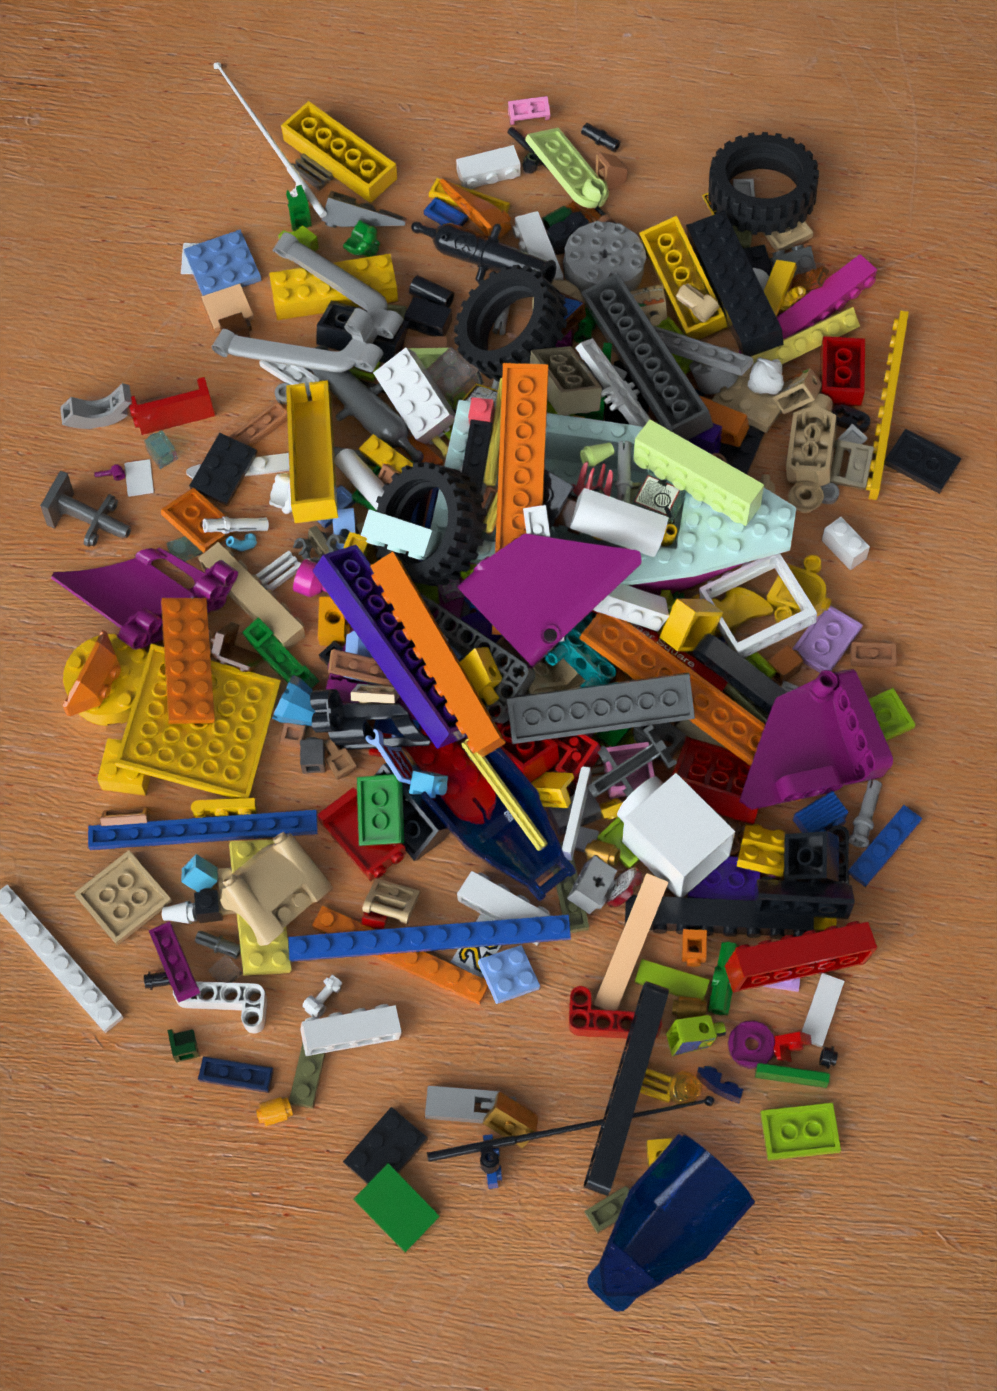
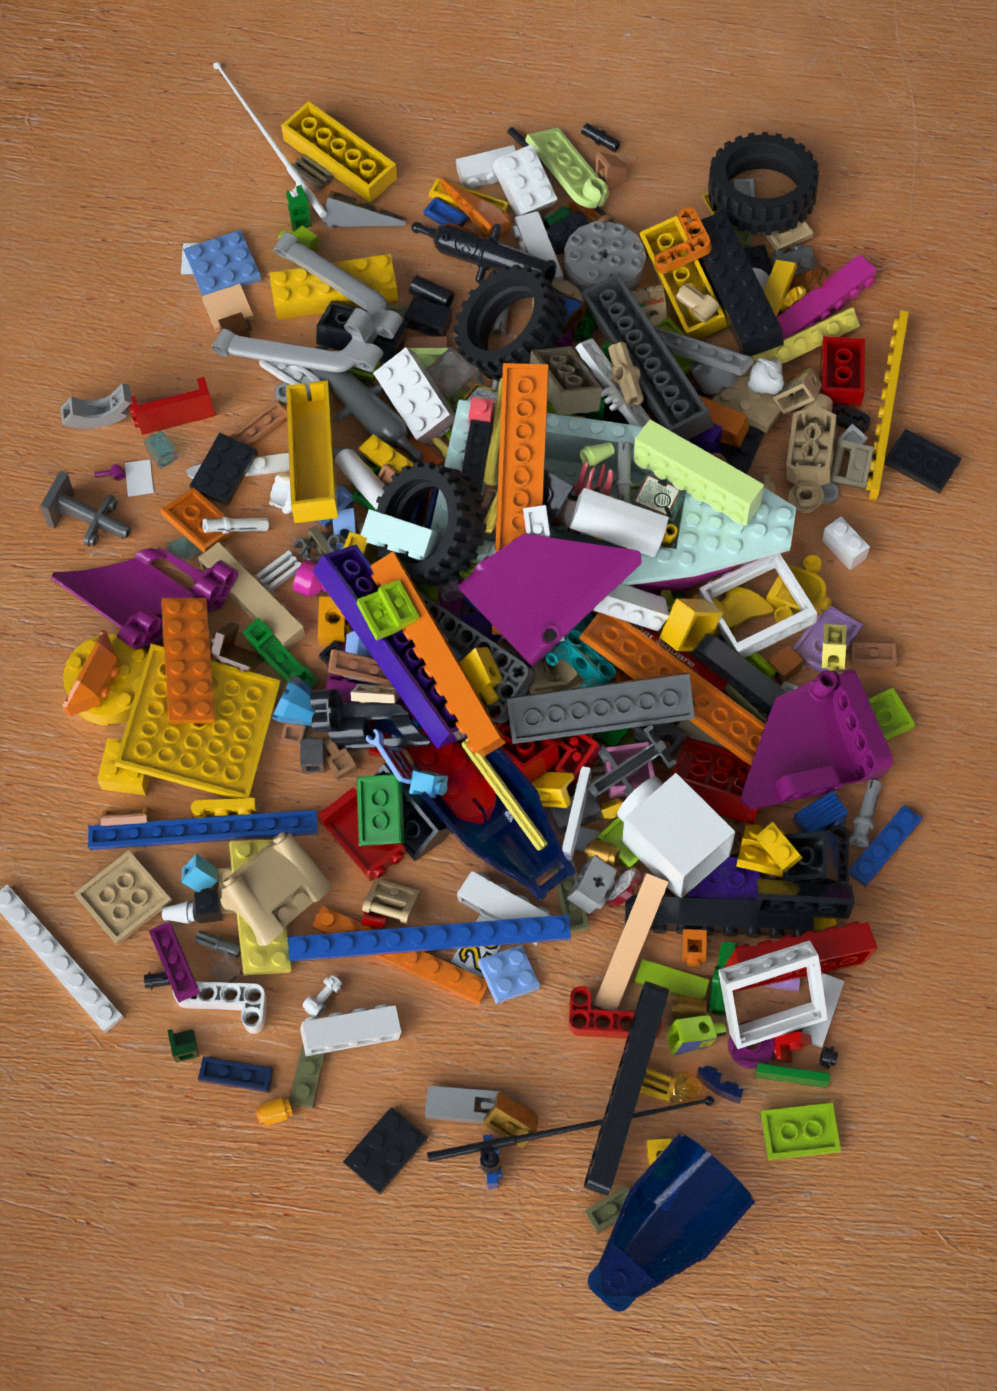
(249, 542): medium azure arm -> none
(363, 240): green hair -> none
(387, 610): none -> lime slope
(396, 1207): green tile -> none
(524, 181): none -> white brick
(528, 109): bright pink hinge -> none
(625, 374): none -> tan piece
(694, 241): none -> orange beam
(768, 967): none -> white window
(778, 847): none -> yellow plate
(834, 652): none -> light yellow brick

